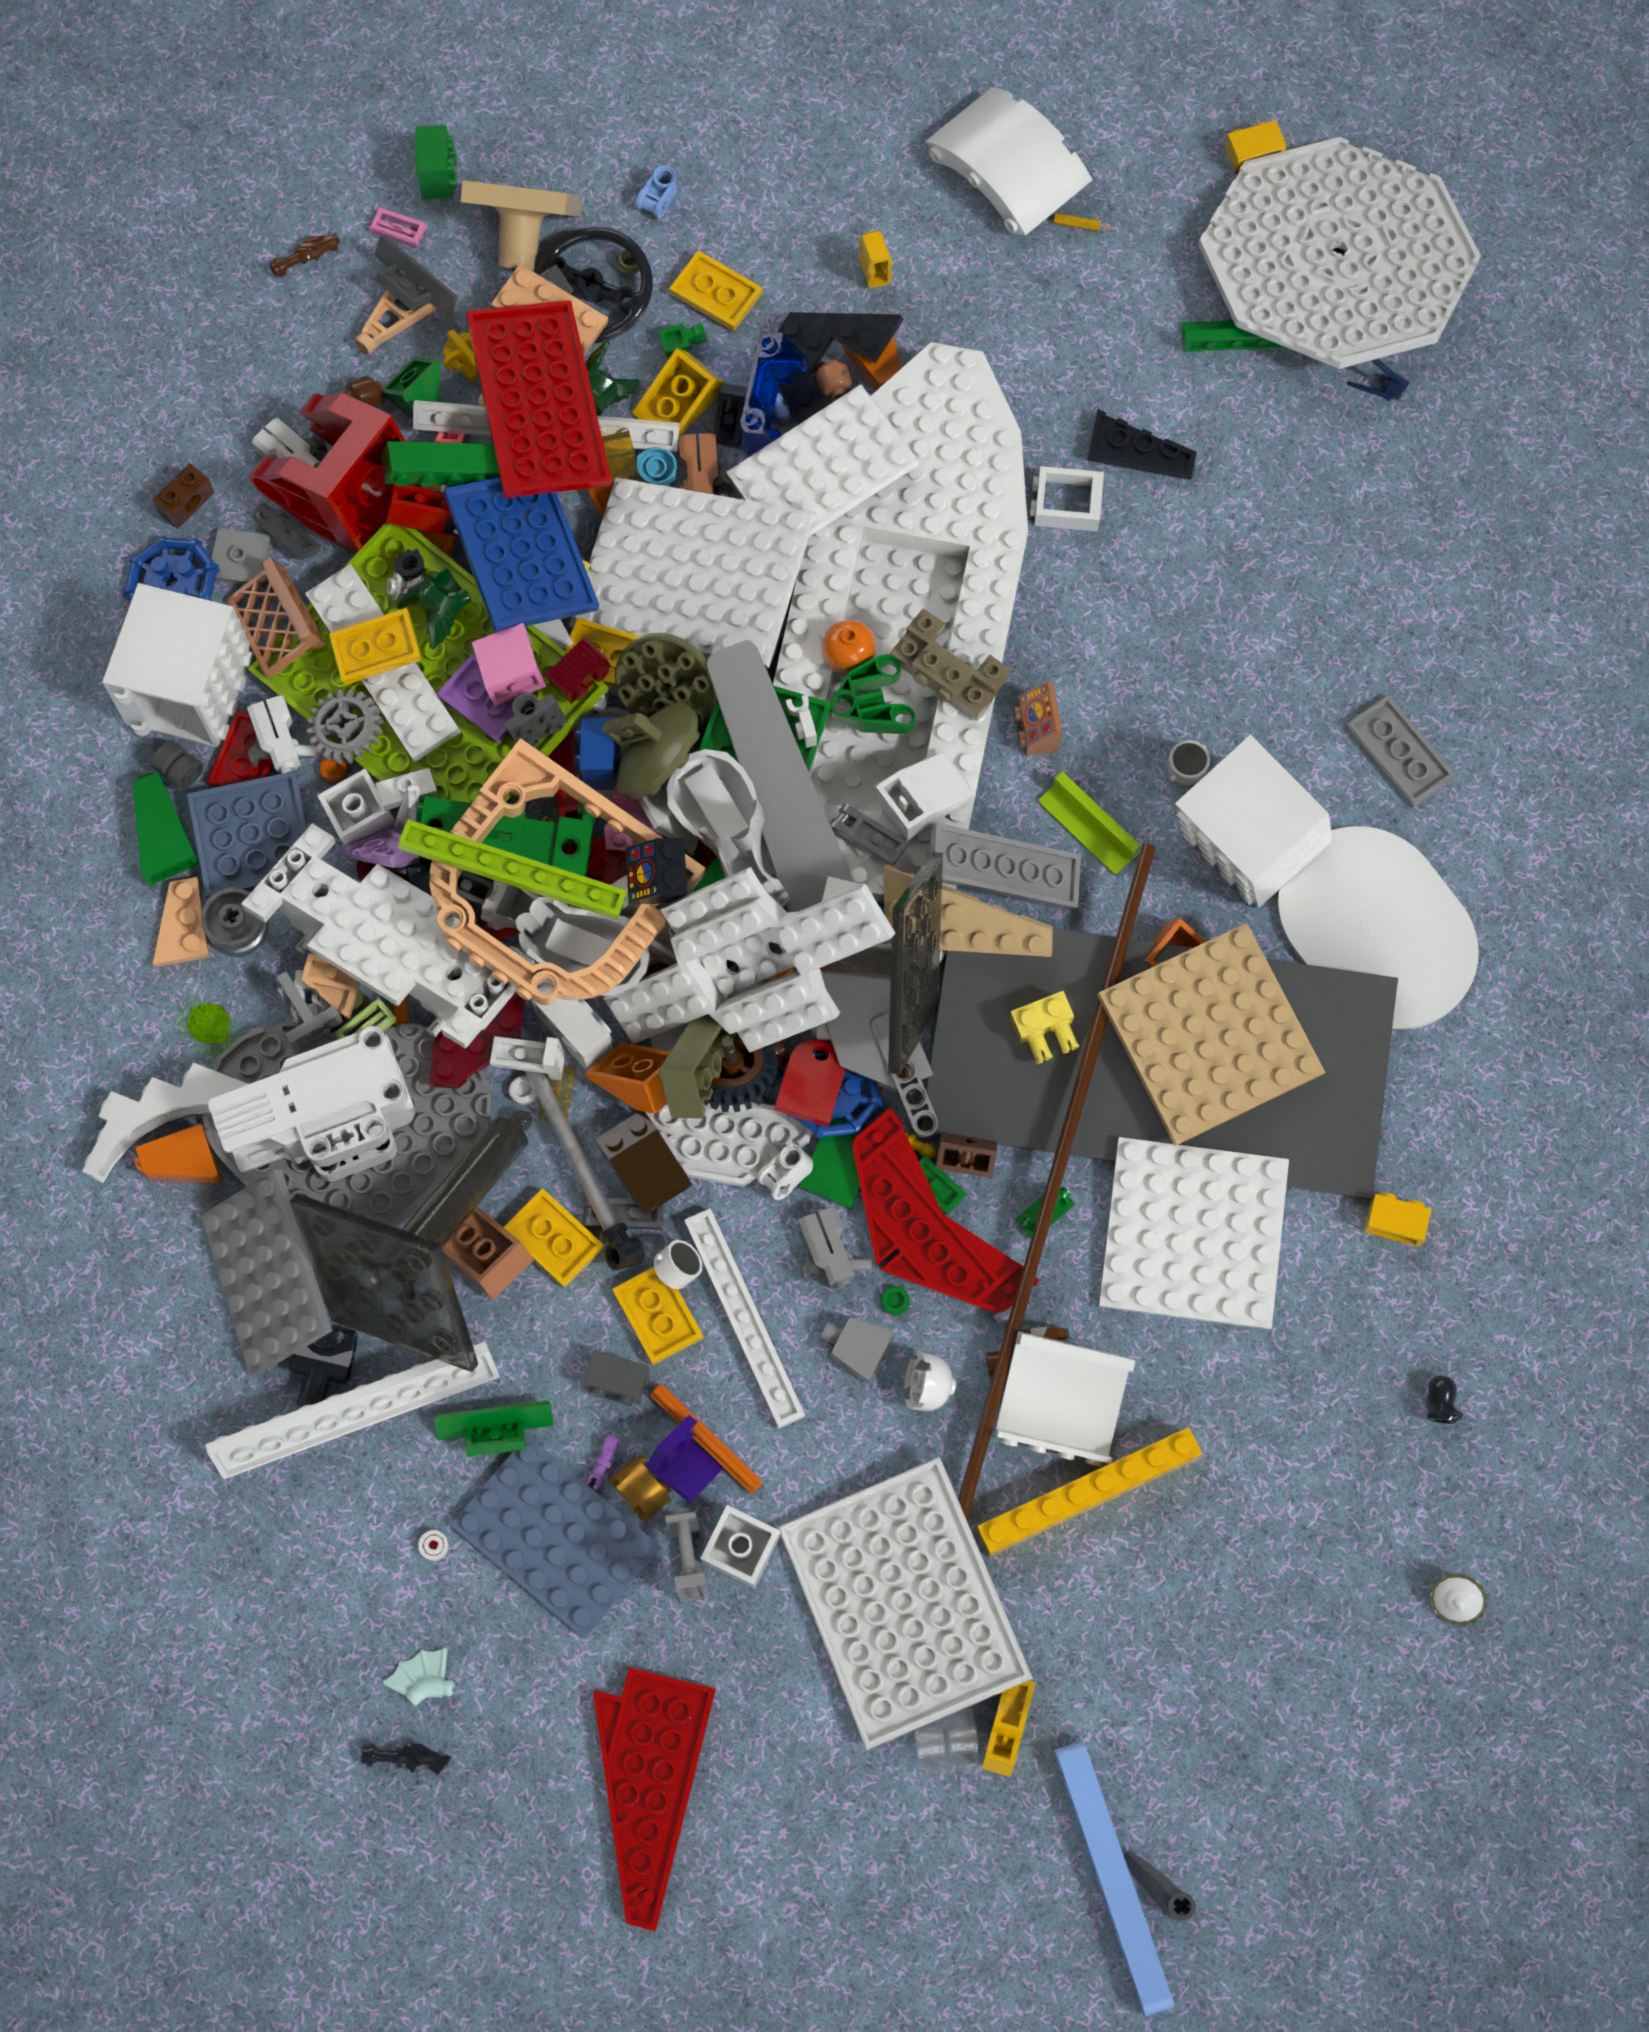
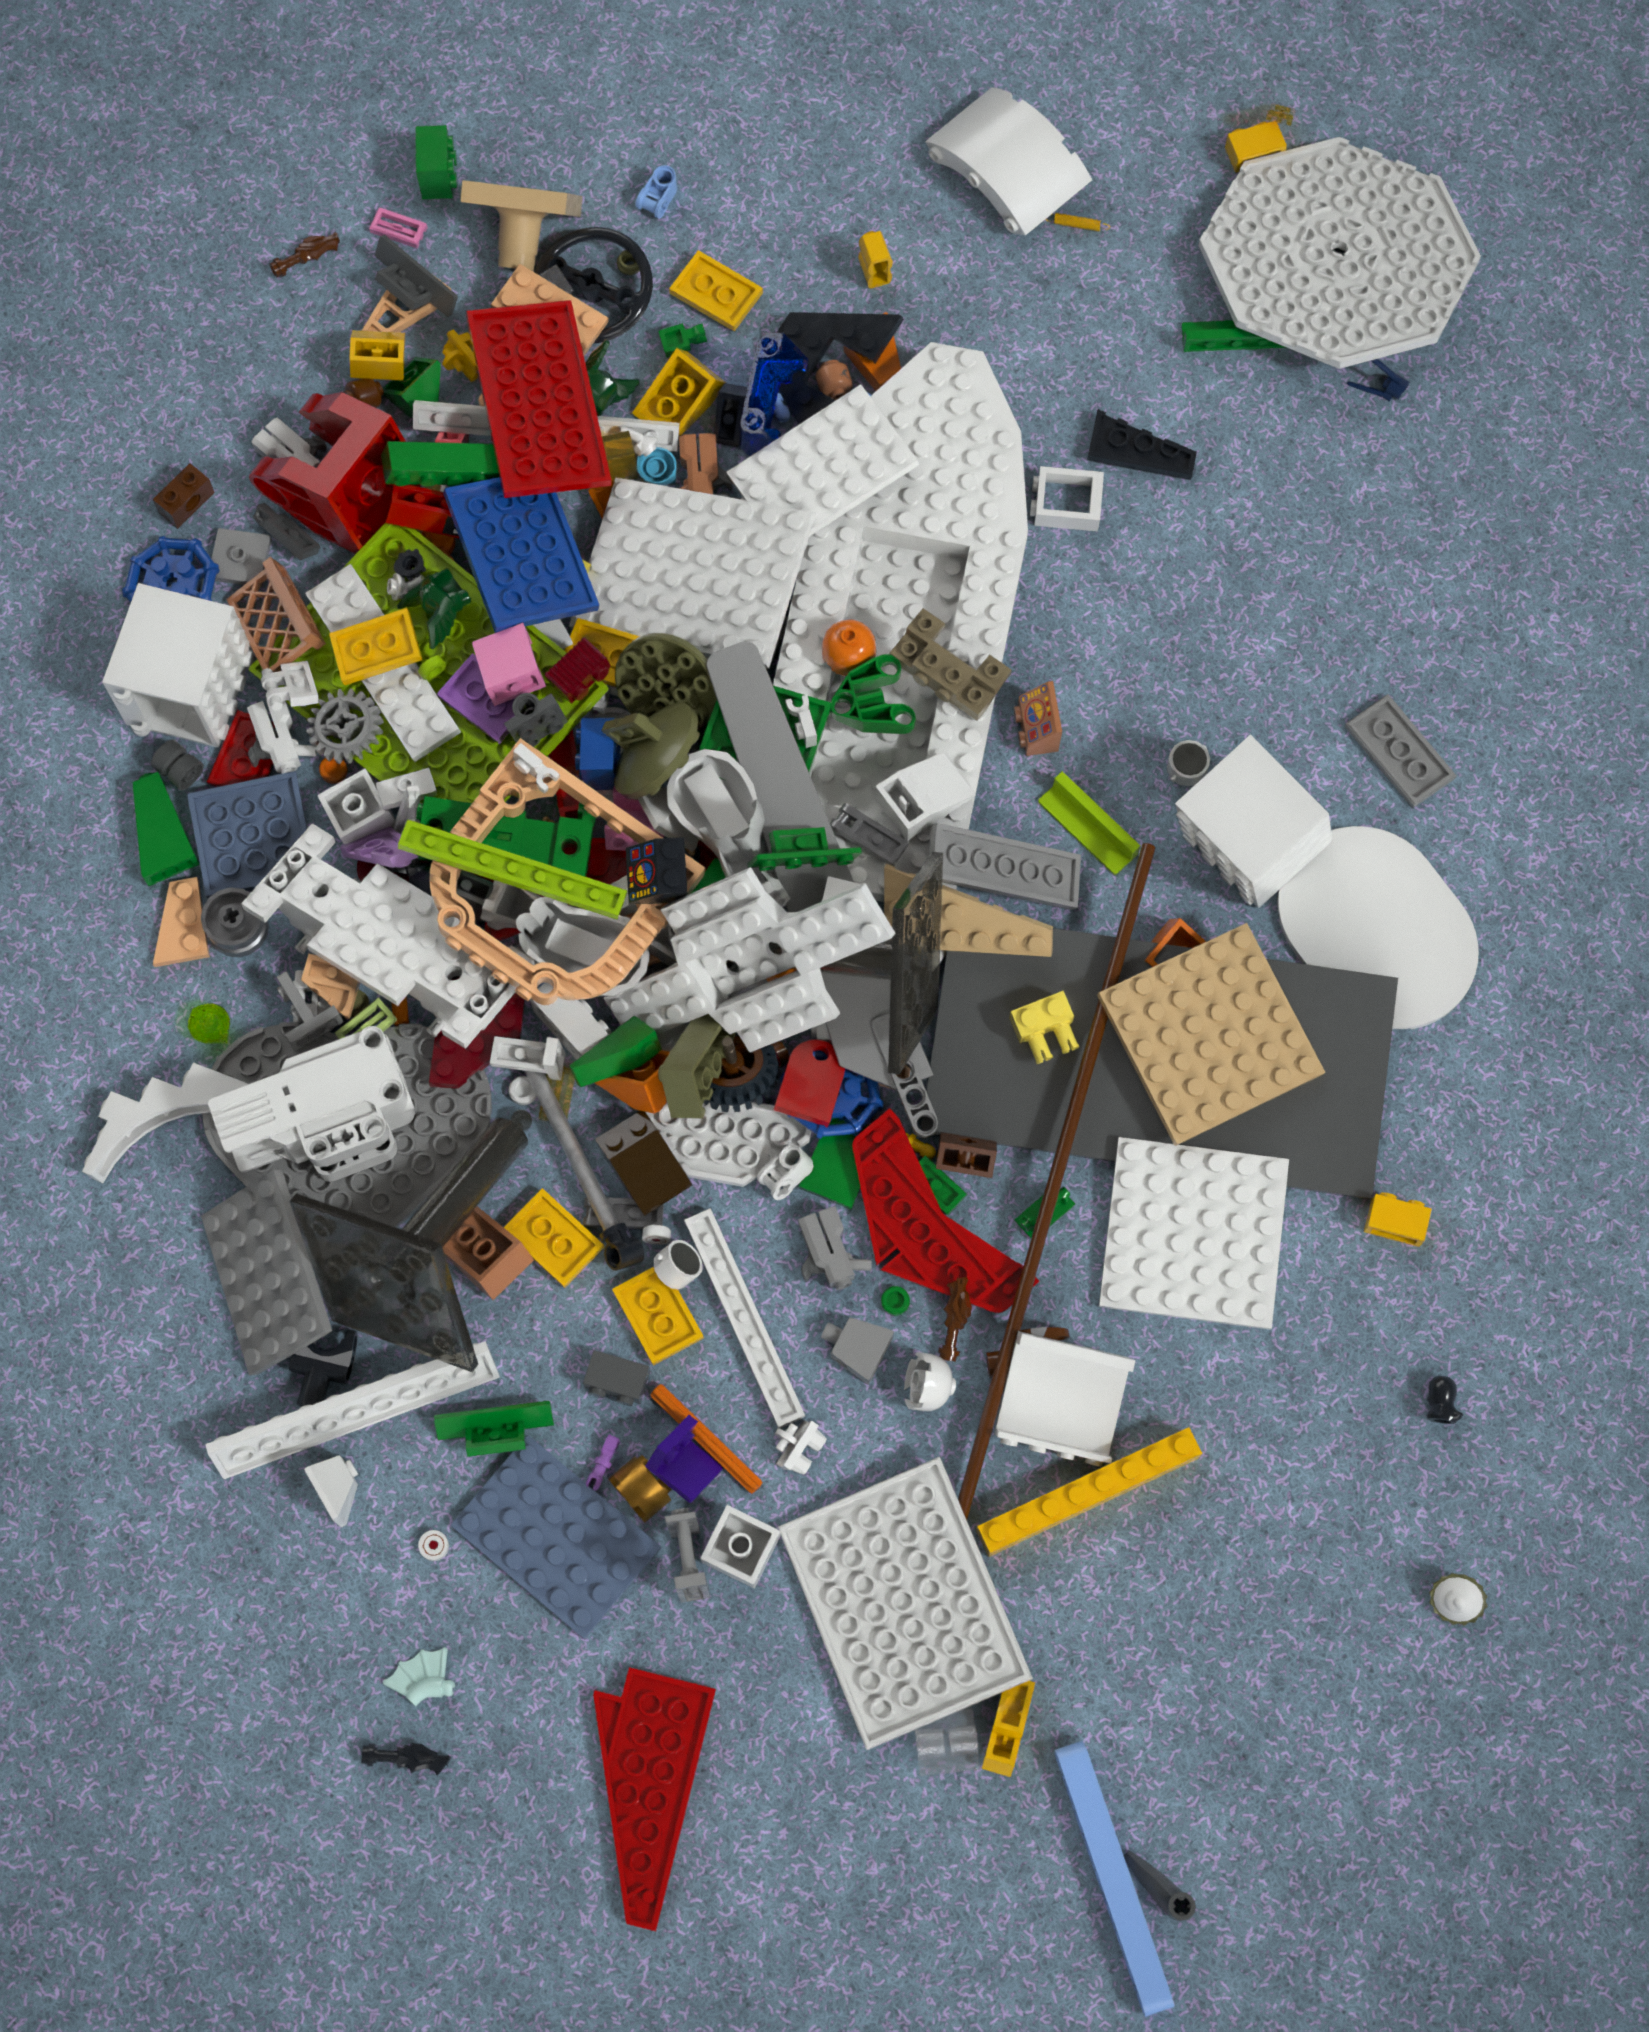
(179, 1157): orange slope -> none
(298, 684): none -> white plate
(335, 1486): none -> white slope
(377, 355): none -> yellow slope
(432, 668): none -> lime tile
(528, 762): none -> white plate
(619, 1052): none -> green slope
(644, 442): none -> white plate
(656, 1234): none -> white tile
(800, 847): none -> green bracket
(805, 1436): none -> white hips
(957, 1312): none -> reddish brown piece
(1280, 114): none -> clear yellow tile

